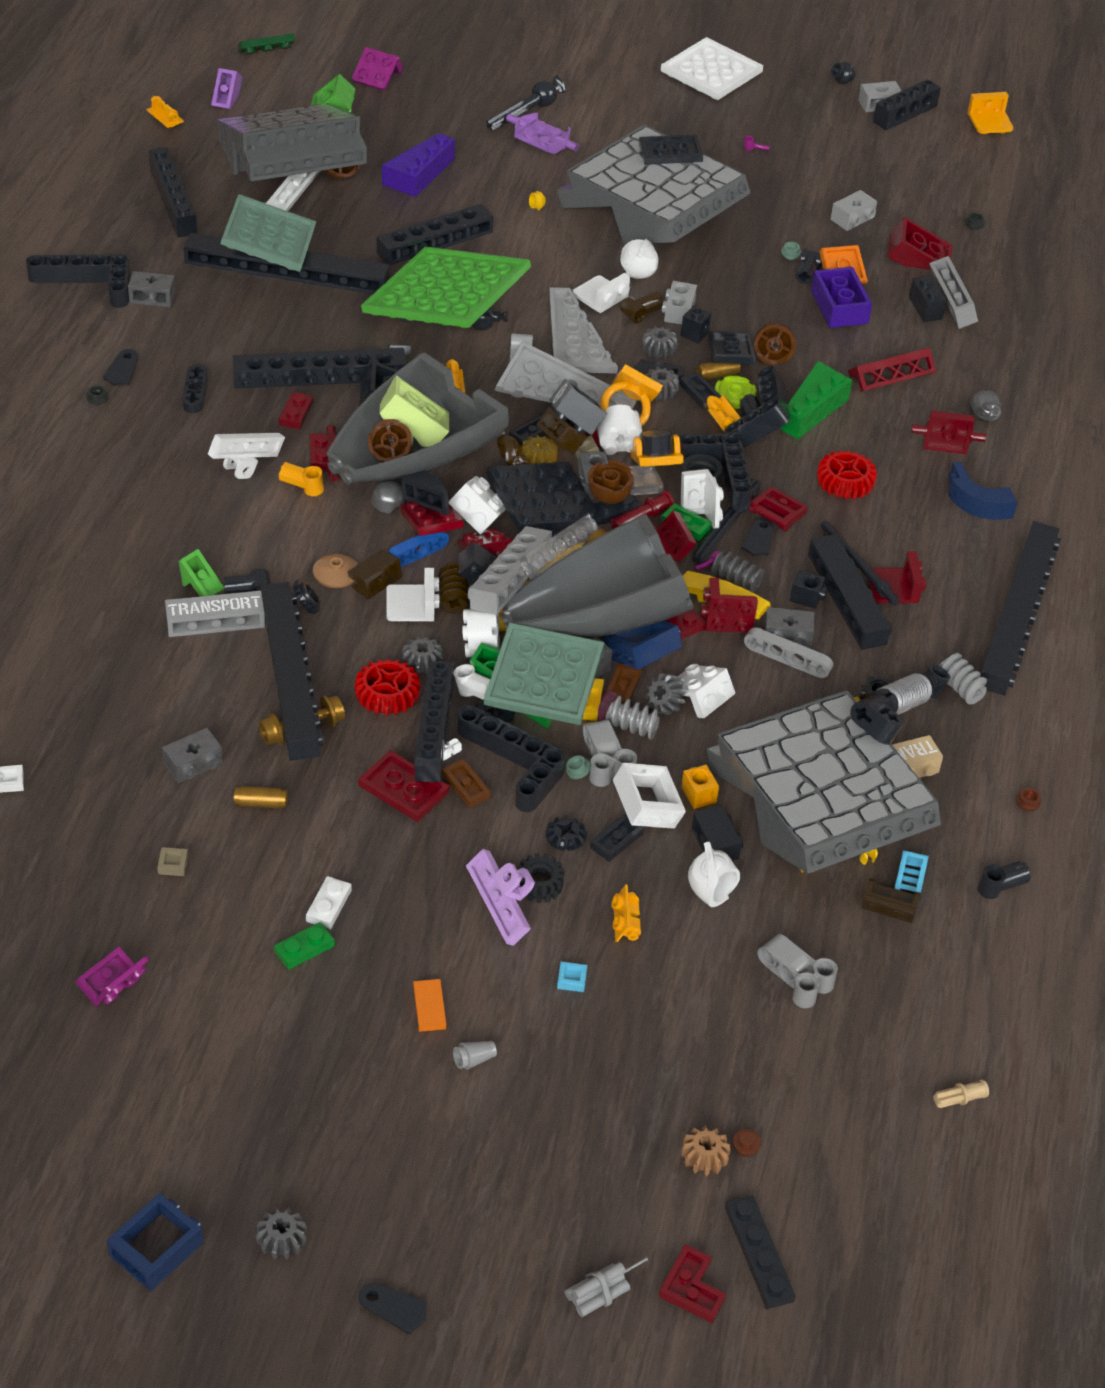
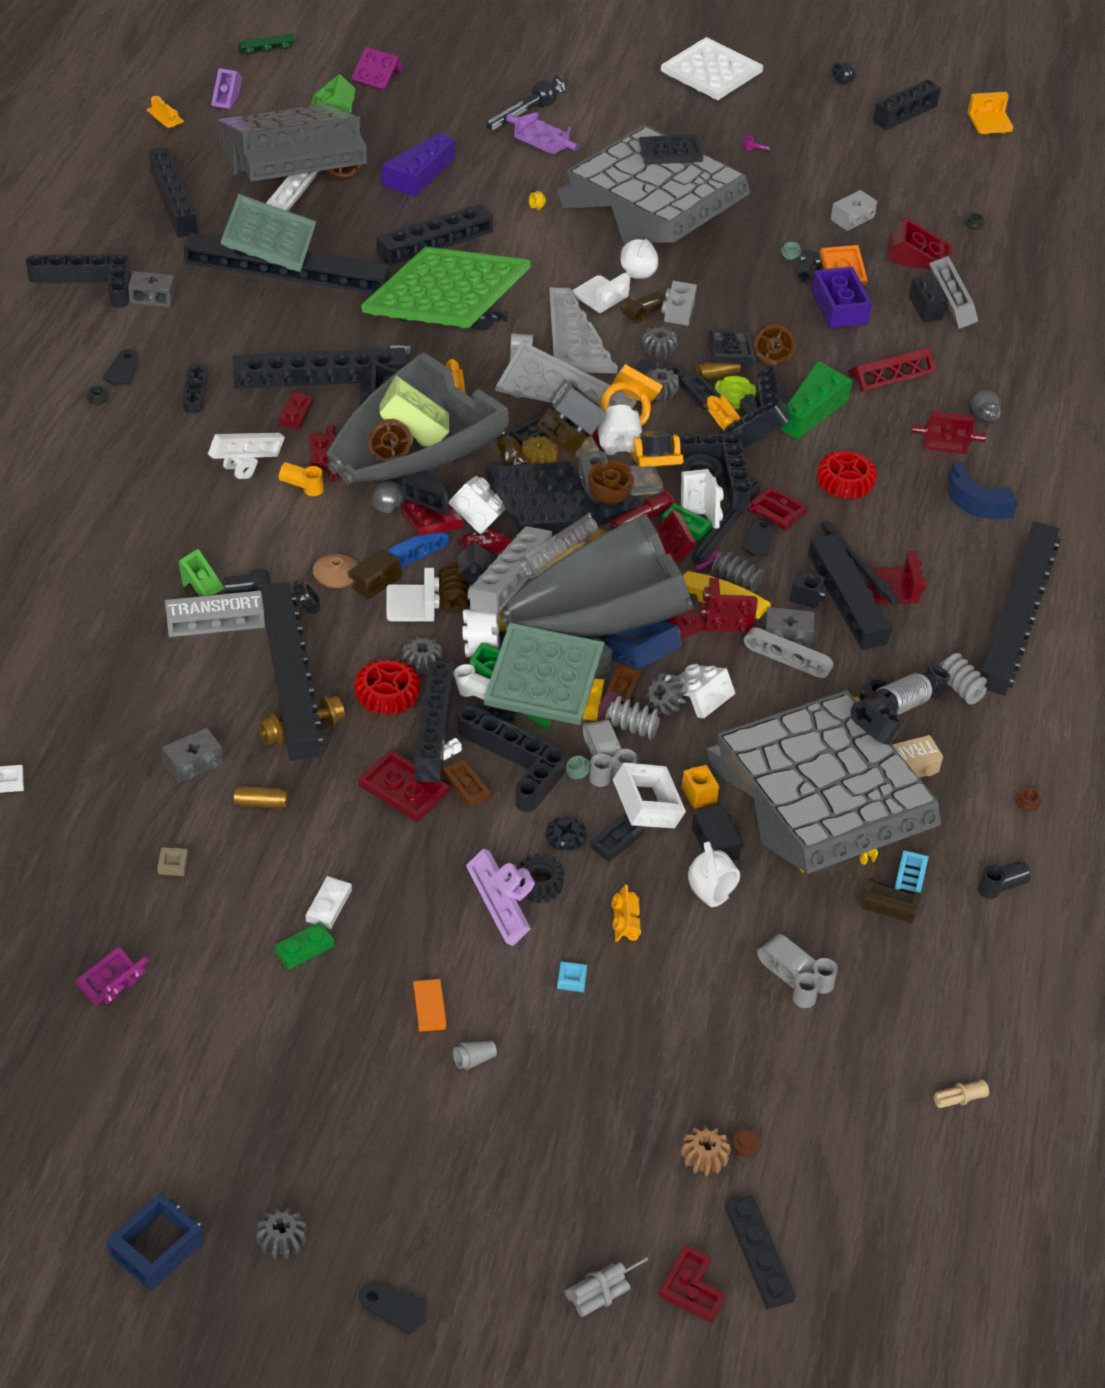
(695, 324): black brick -> none
(875, 92): light grey brick -> none

